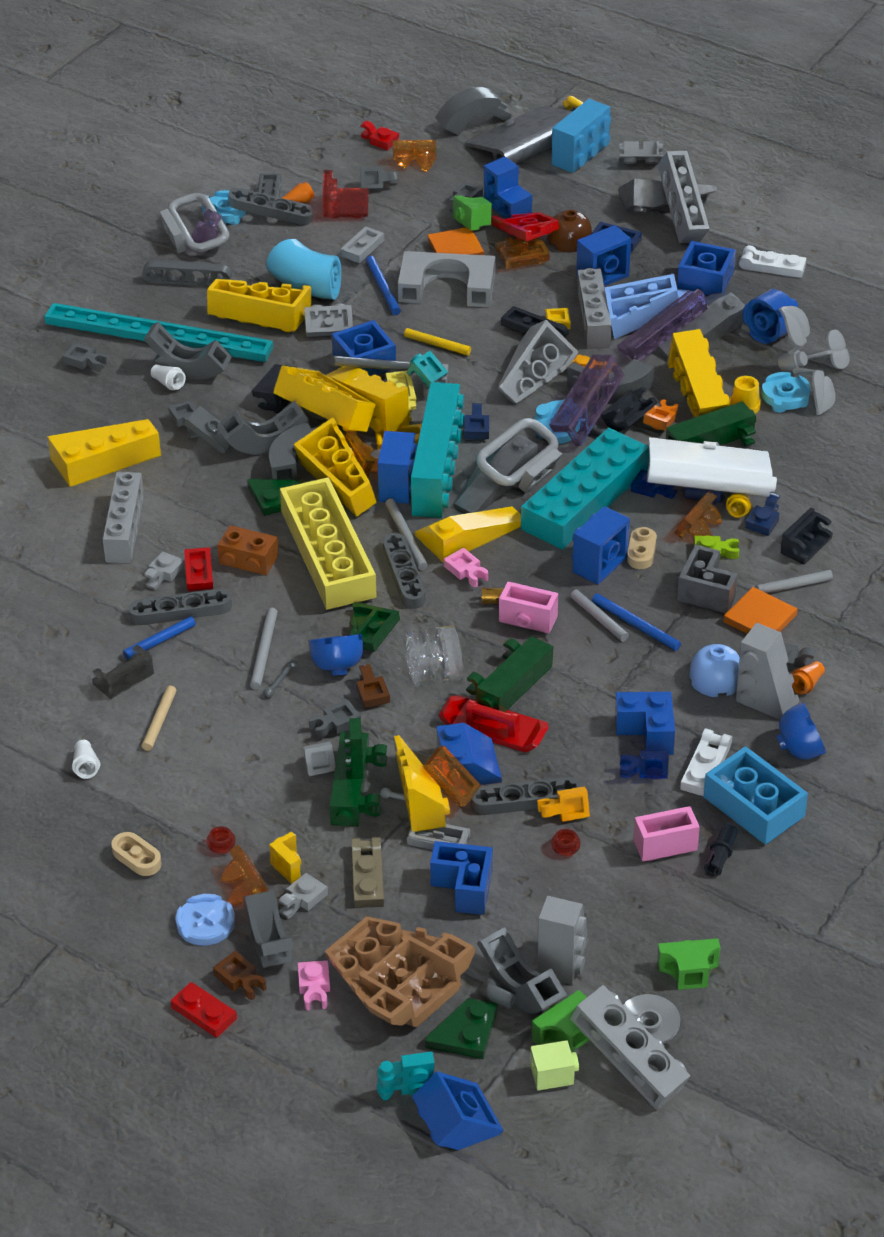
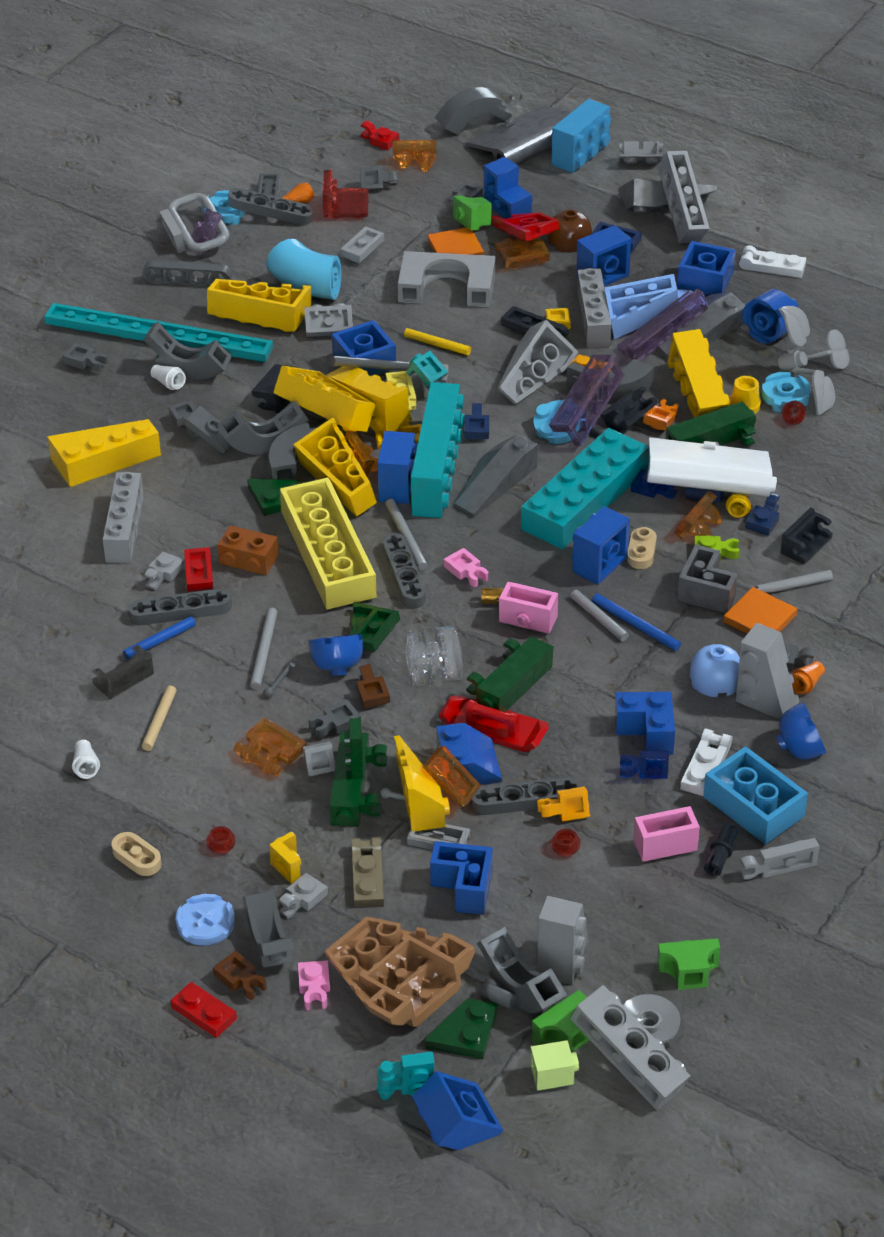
(241, 868): clear orange tile -> none
(273, 740): none -> clear orange plate
(391, 301): blue bar -> none
(468, 530): yellow wedge -> none
(534, 469): light grey bar -> none
(571, 102): yellow arm -> none
(781, 859): none -> light grey plate
(789, 408): none -> clear red plate

